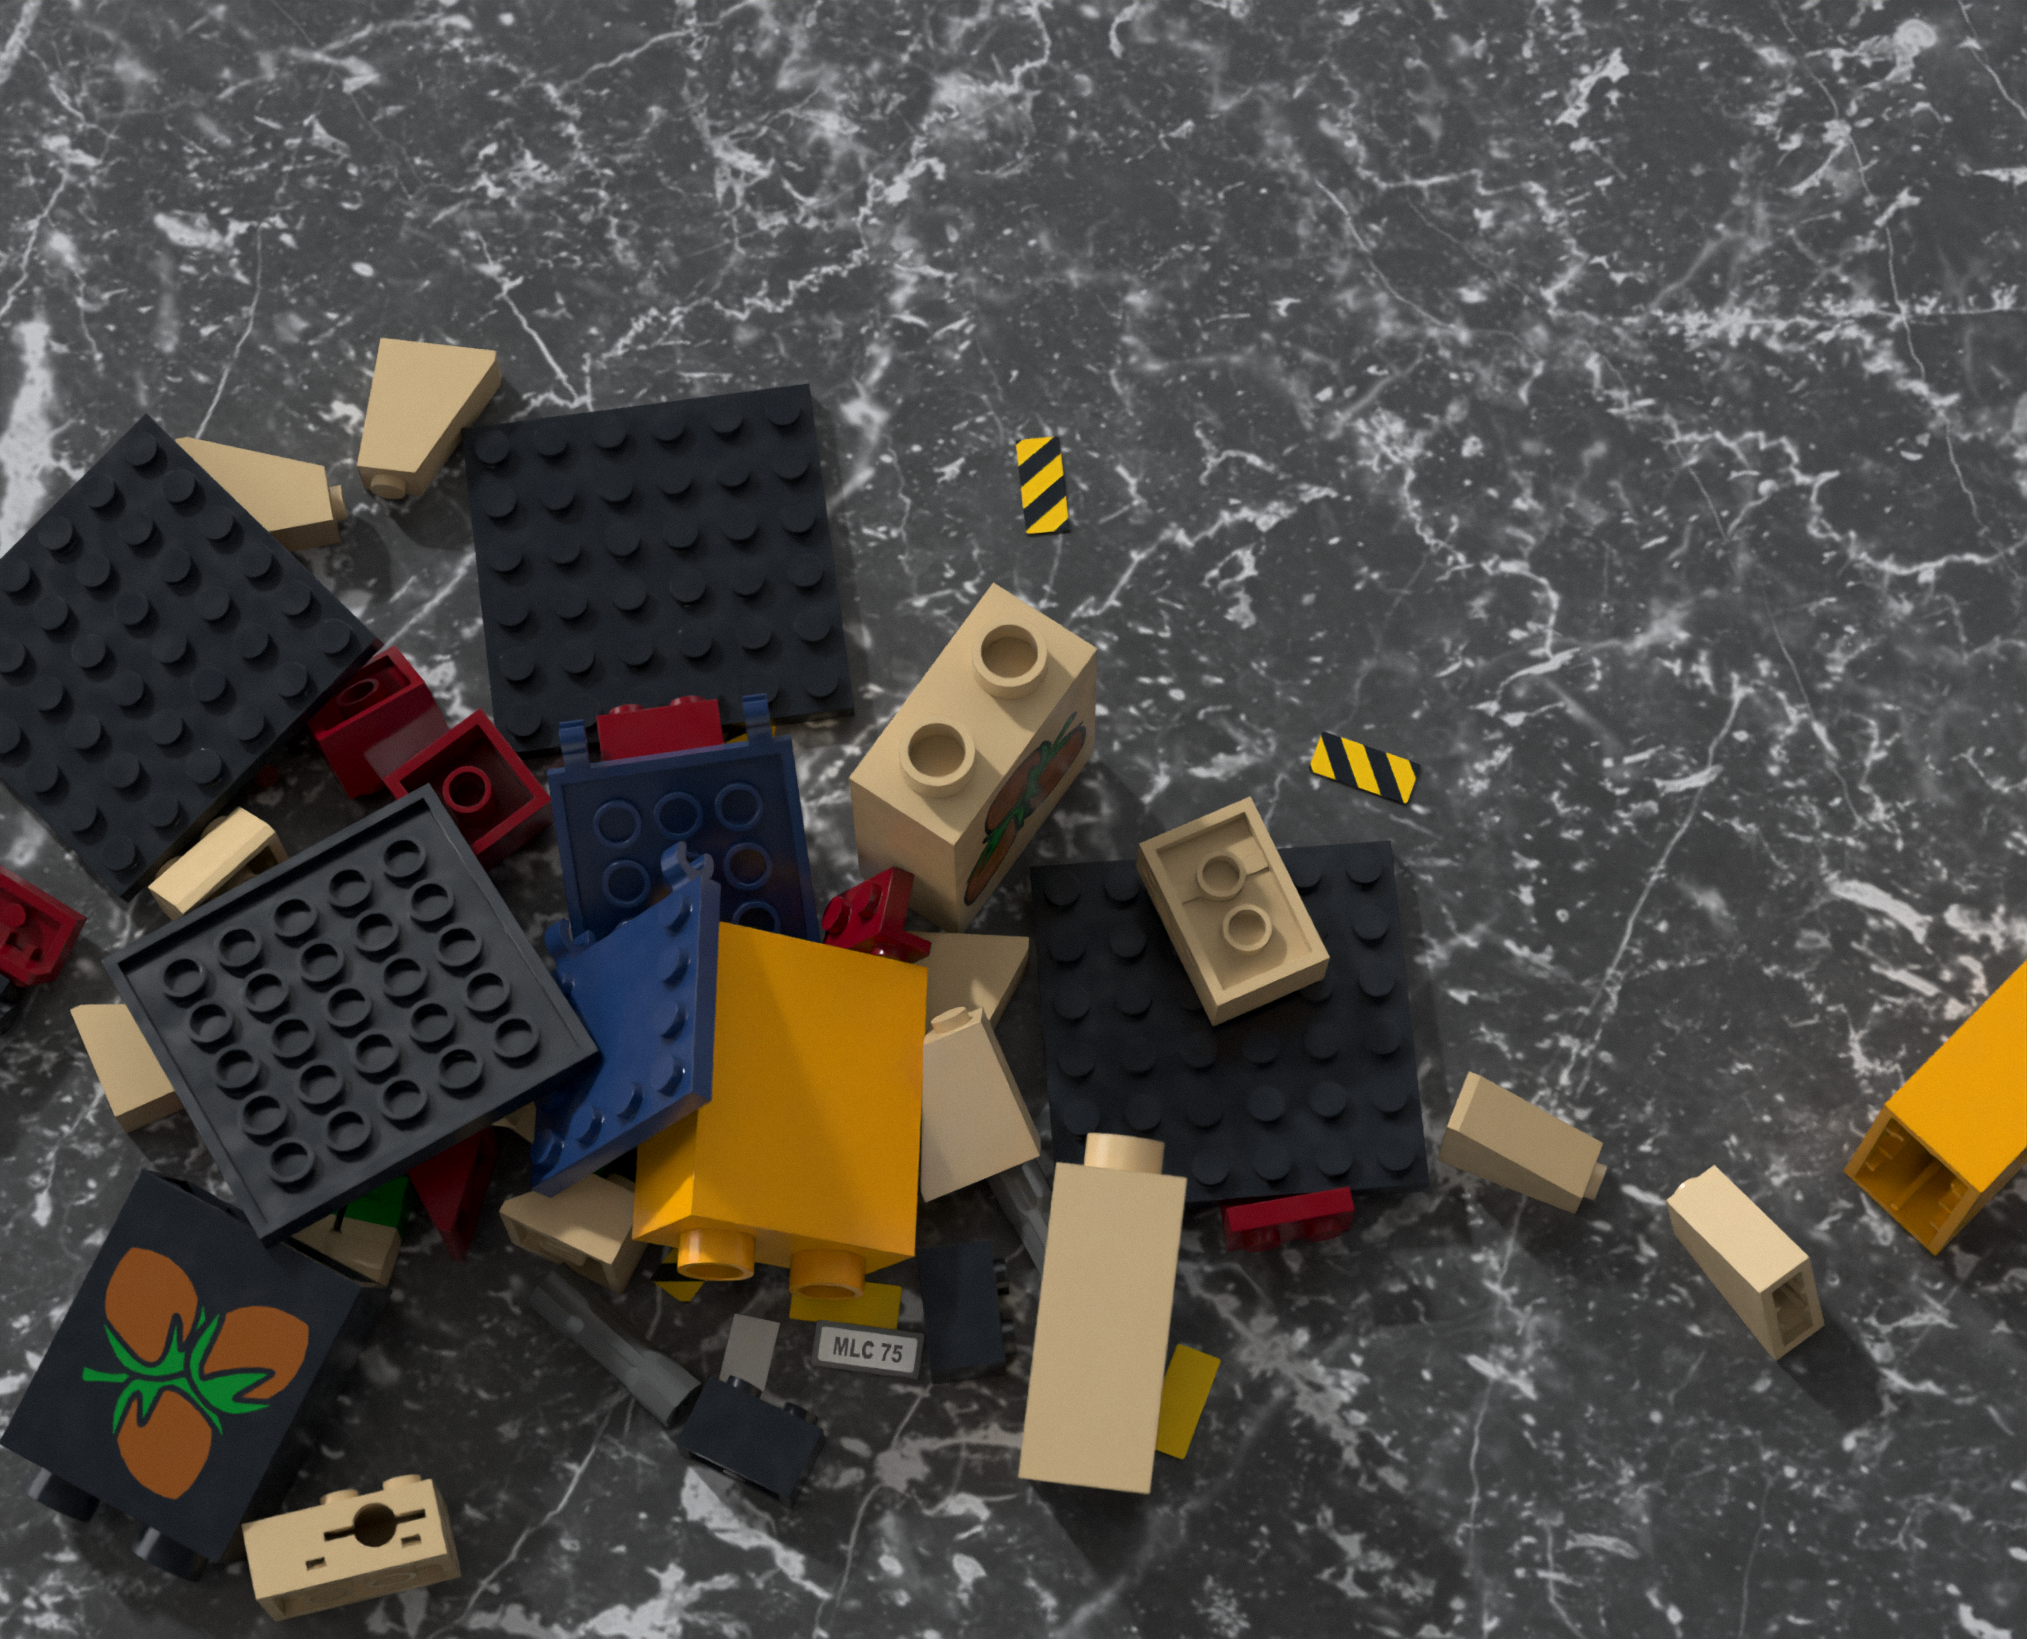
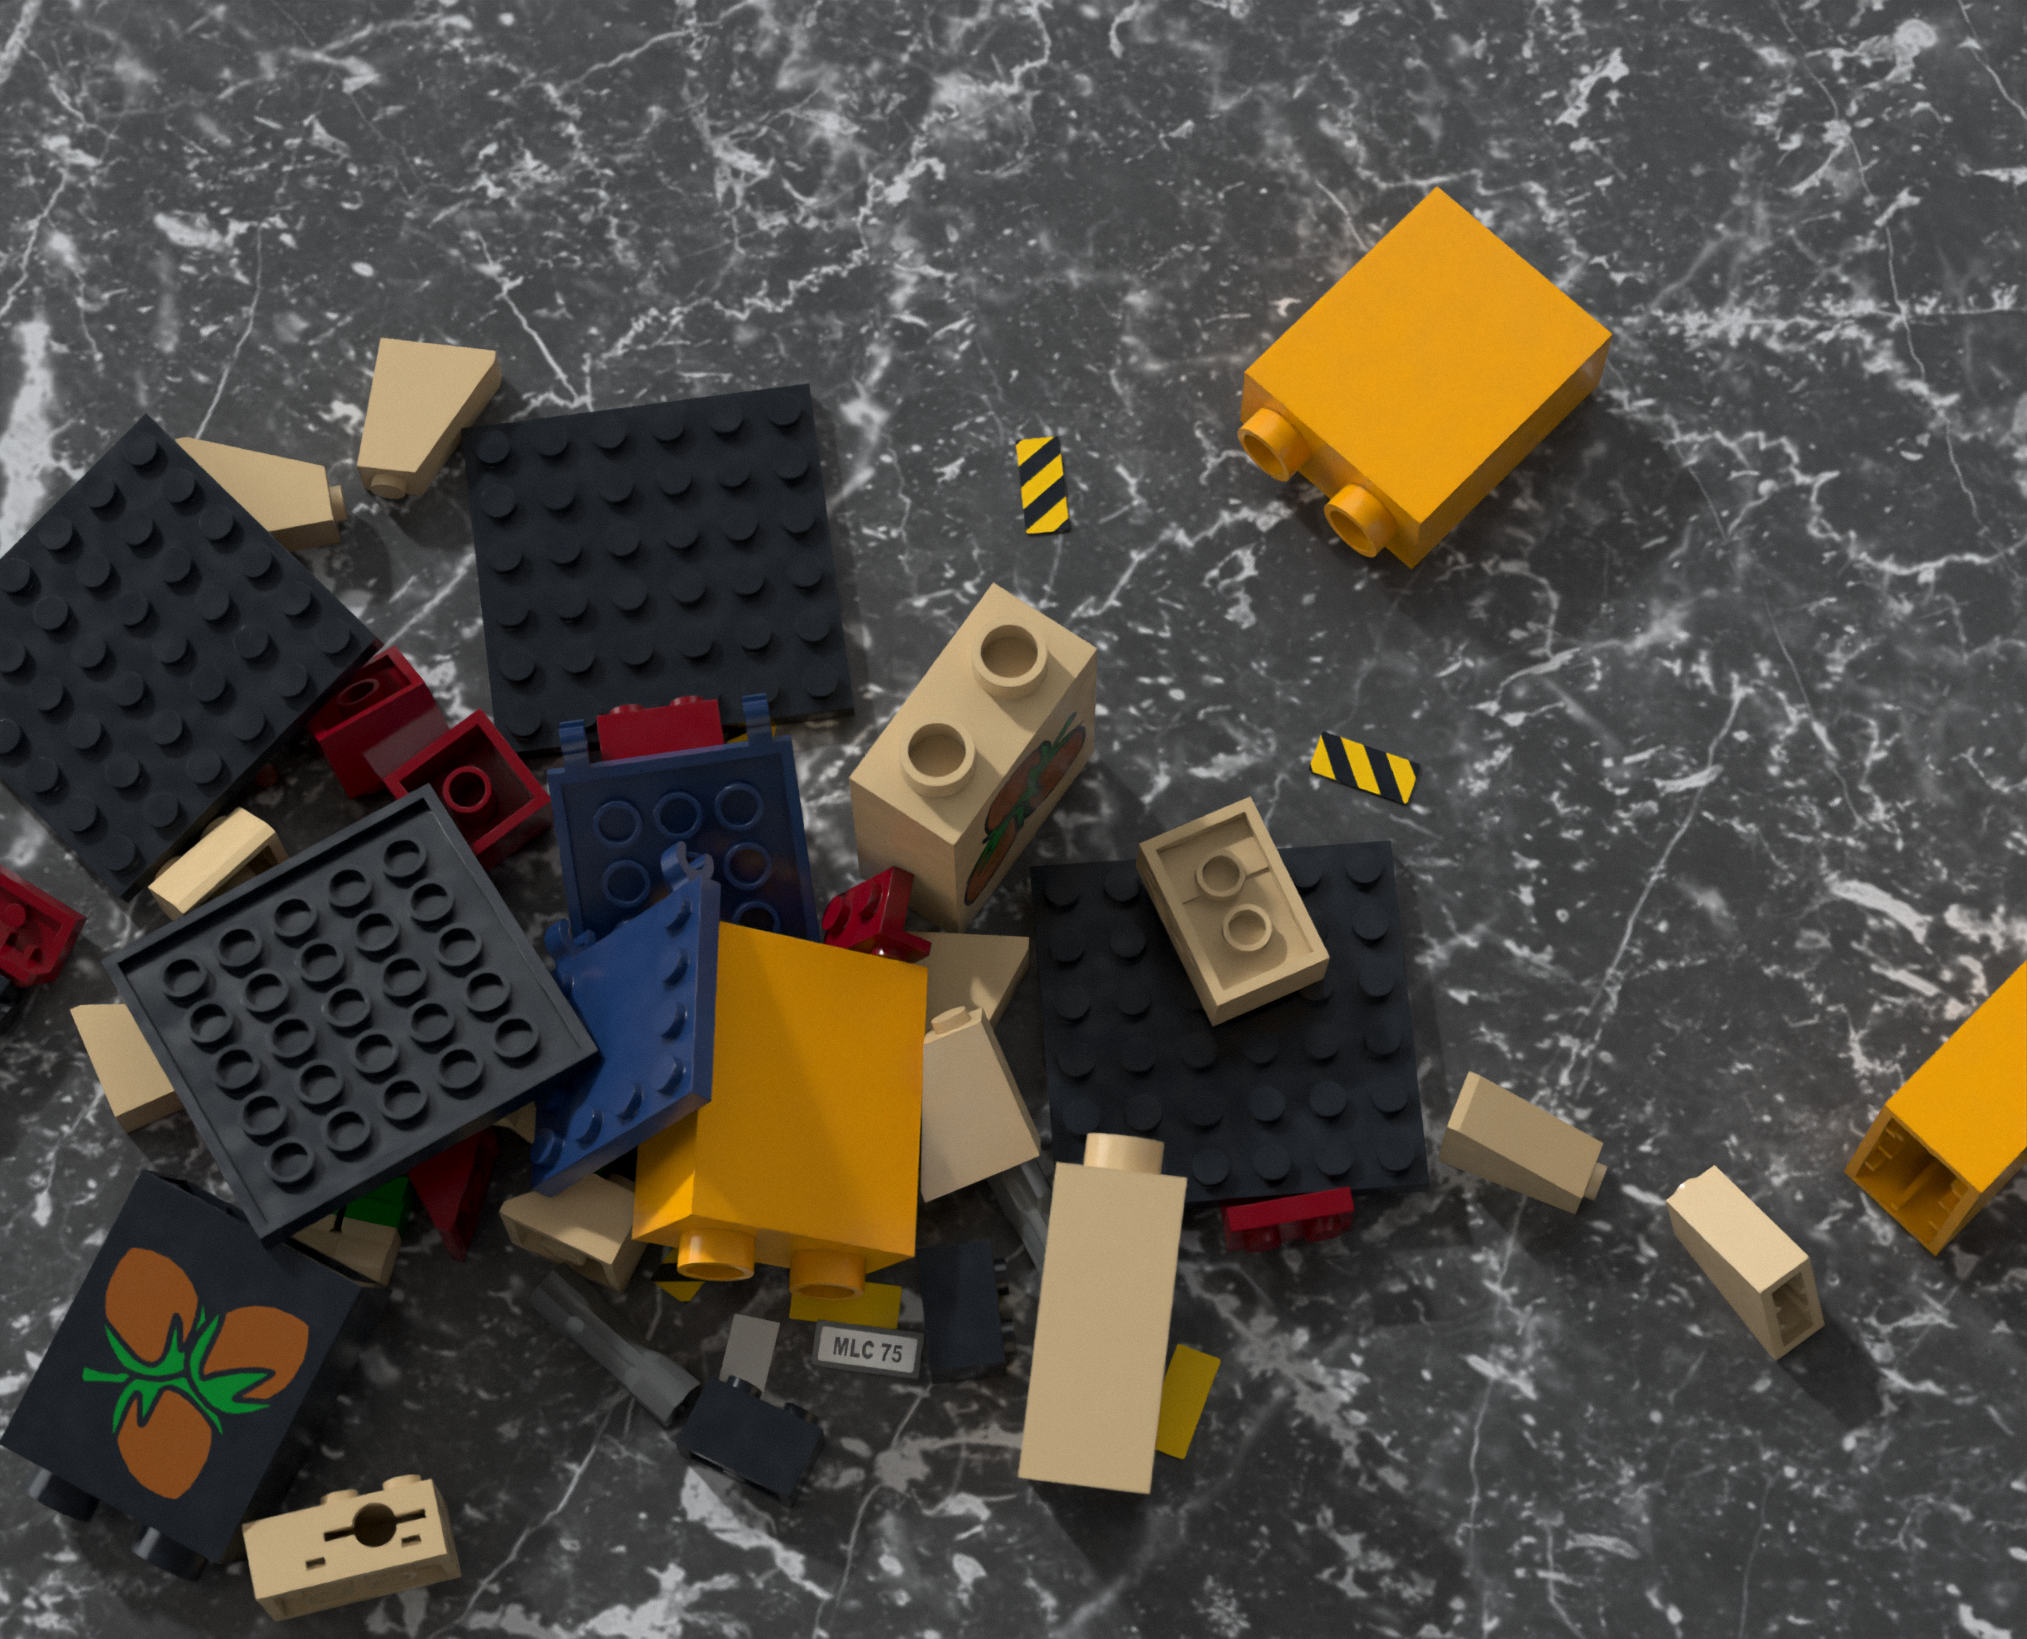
(1420, 381): none -> light orange brick

